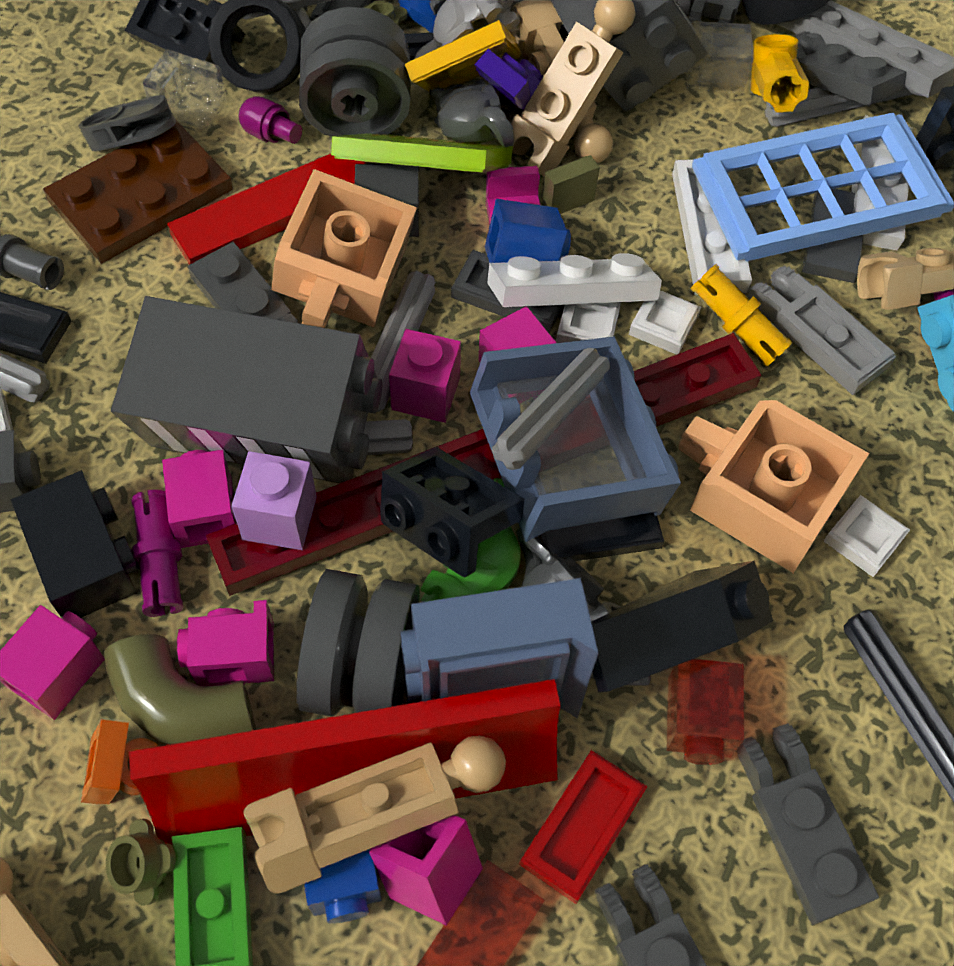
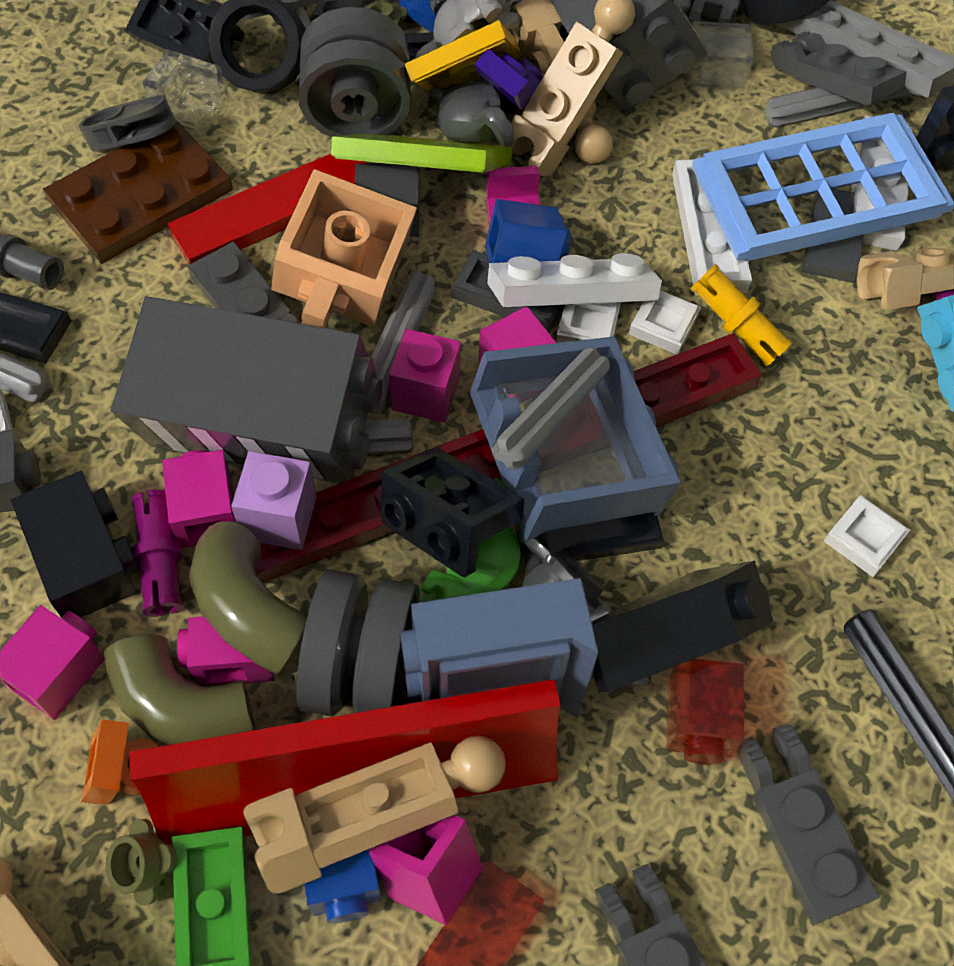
(238, 601): none -> olive cylinder
(262, 116): magenta cylinder -> none
(571, 184): olive tile -> none
(583, 826): red tile -> none
(771, 478): light nougat hinge -> none
(777, 72): yellow piece -> none
(823, 329): light grey hinge -> none

